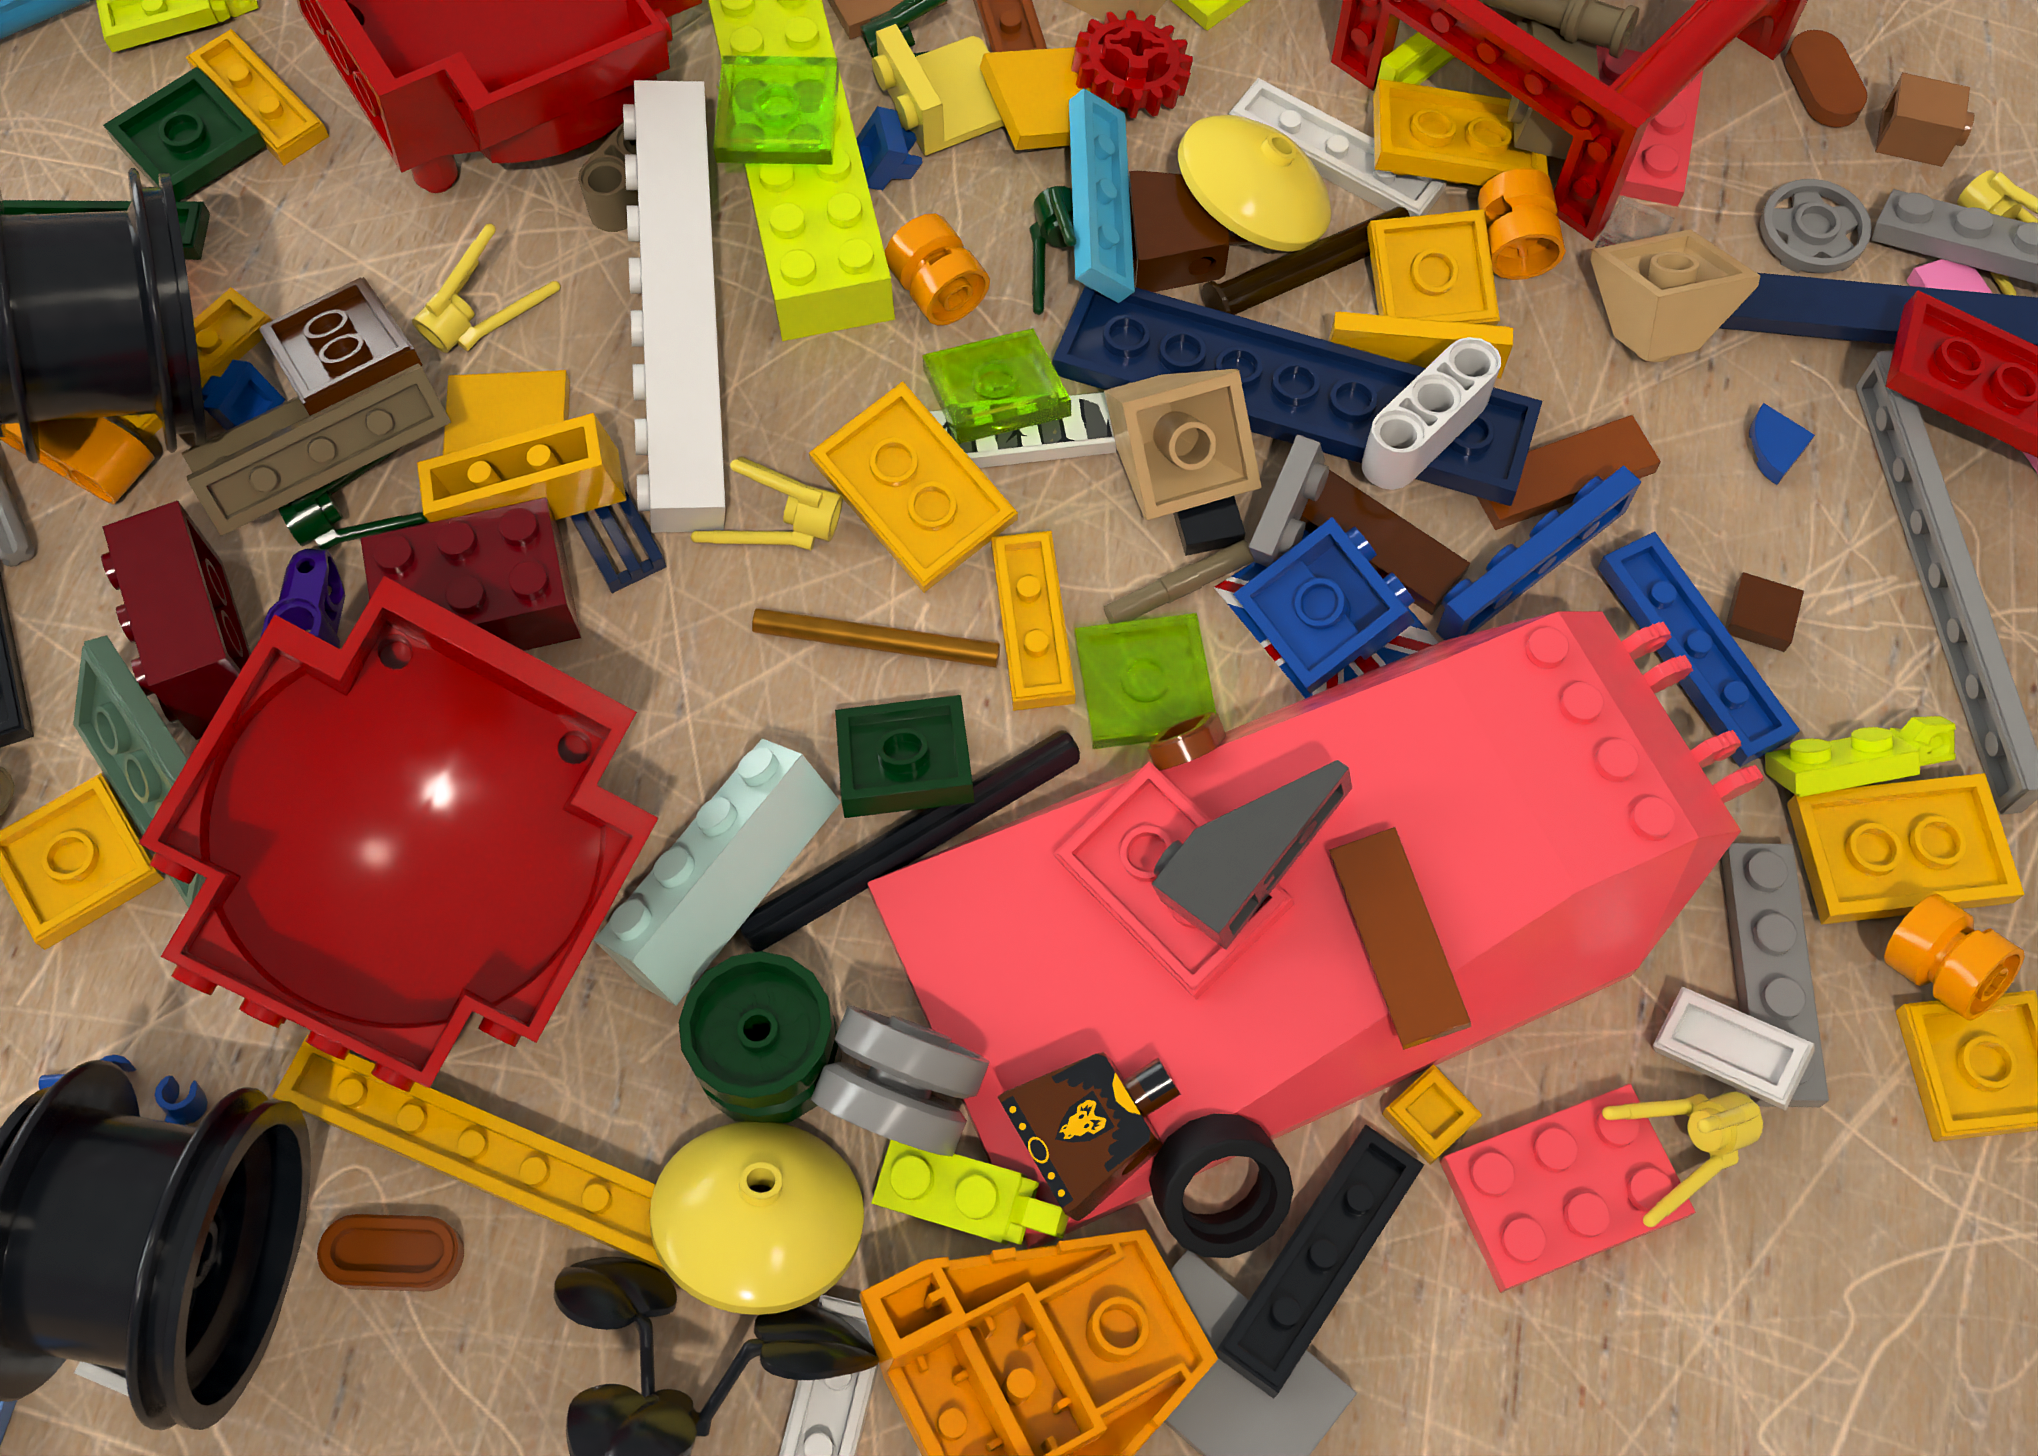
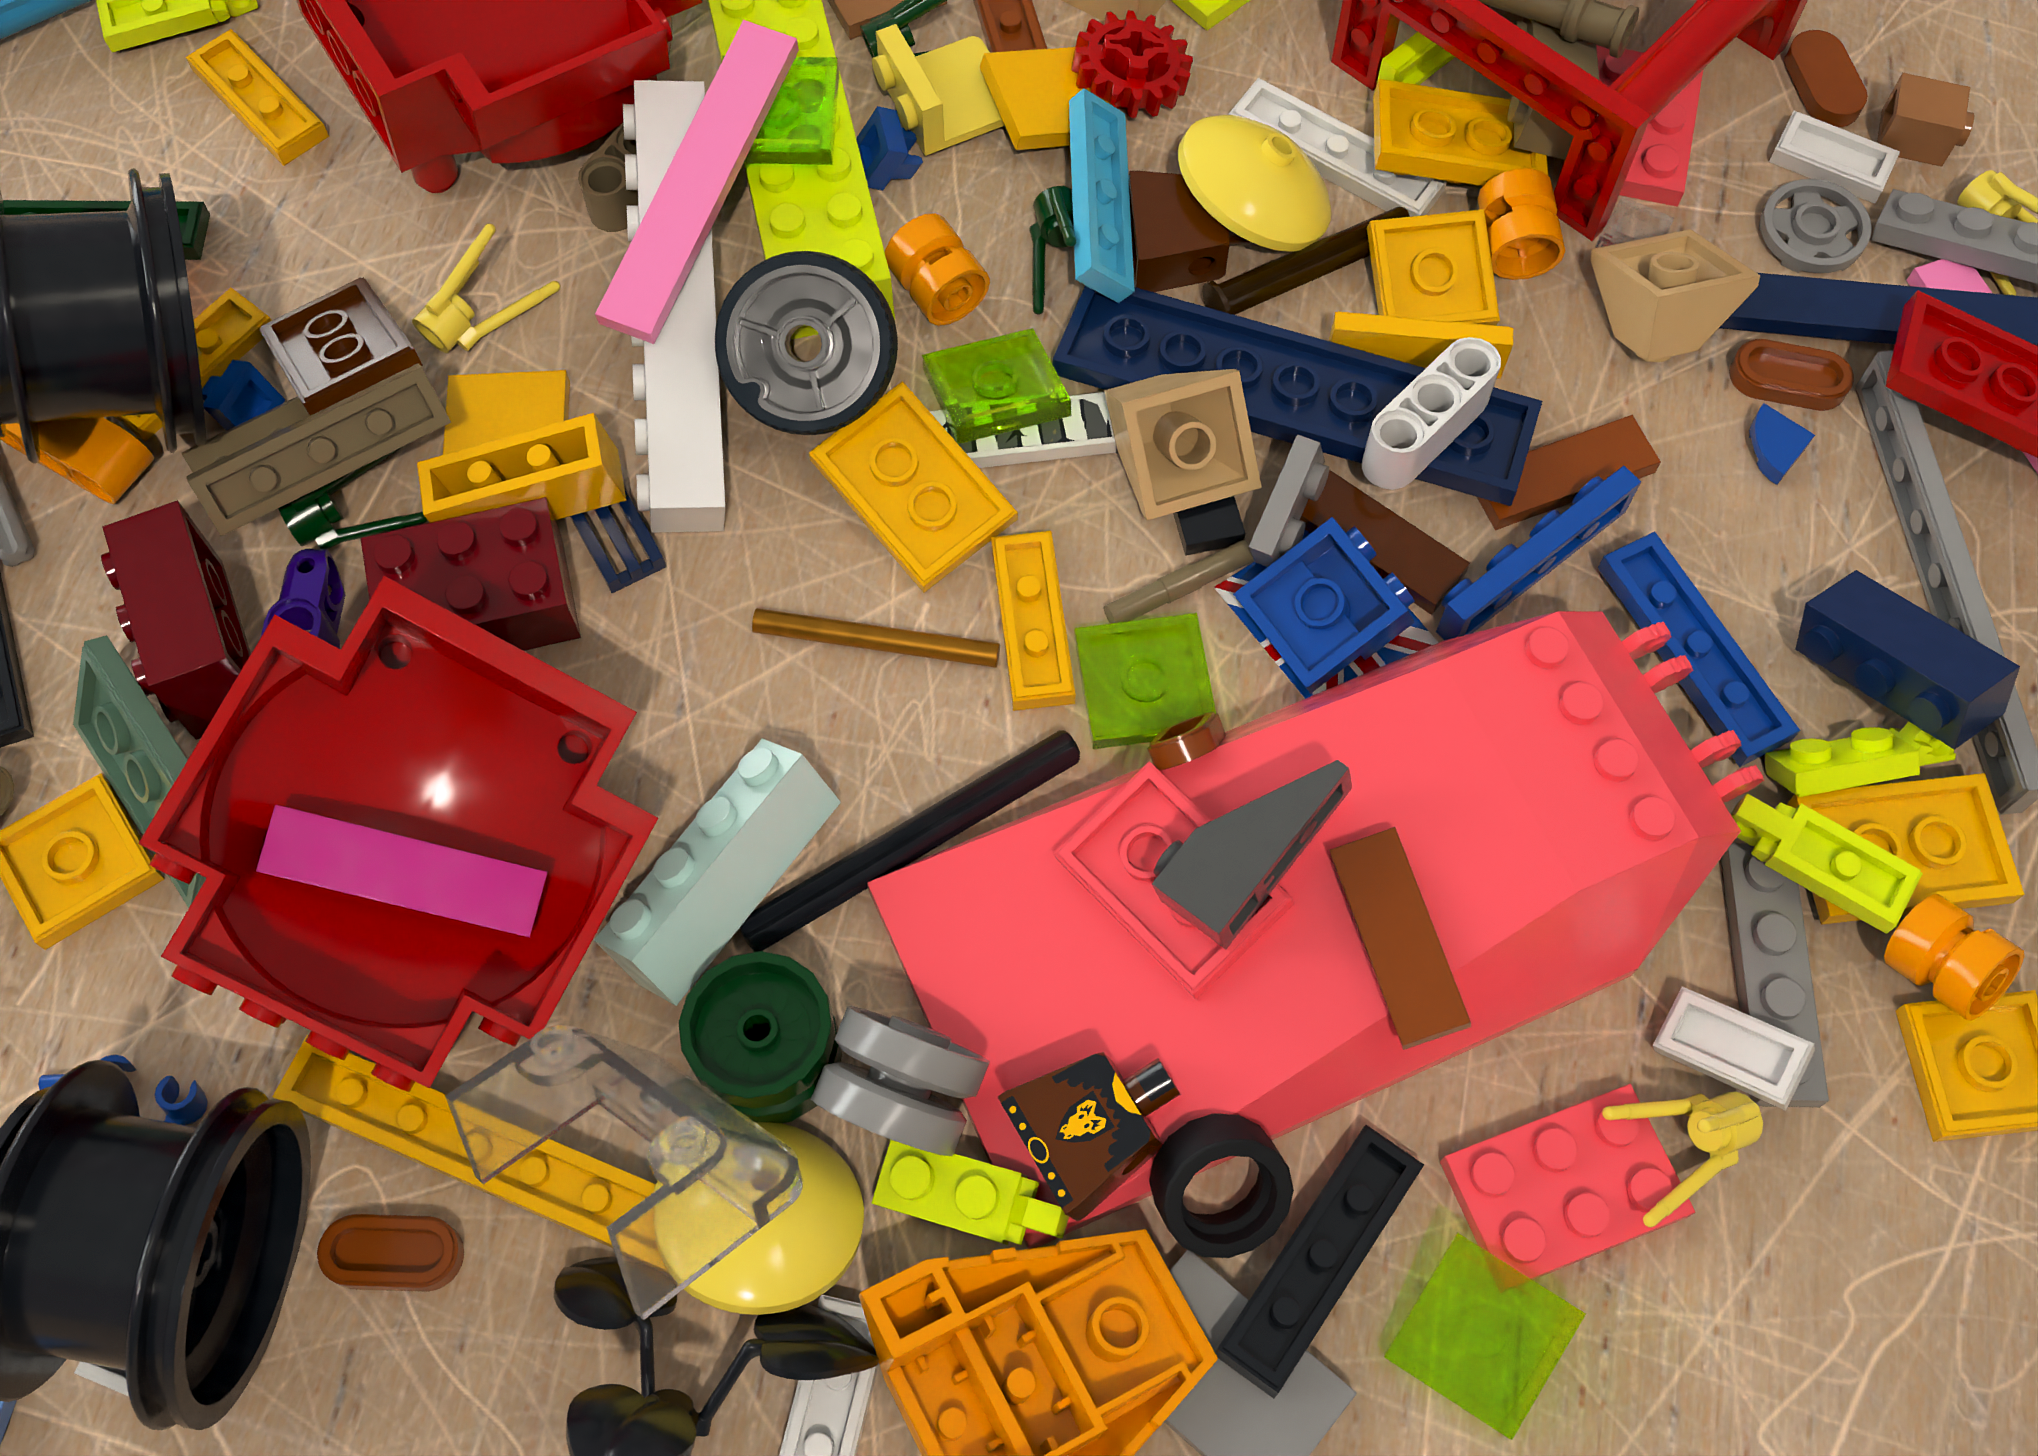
(186, 133): dark green plate -> none
(401, 871): none -> dark pink tile
(697, 182): none -> bright pink tile
(715, 1164): none -> clear windscreen
(808, 509): light yellow plant -> none
(854, 331): none -> dark grey wheel
(903, 756): dark green plate -> none
(1432, 1114): yellow tile -> none
(1484, 1335): none -> clear neon green tile
(1764, 612): reddish brown tile -> none
(1791, 374): none -> dark orange tile
(1828, 860): none -> neon yellow hinge
(1834, 156): none -> white tile
(1906, 659): none -> dark blue brick

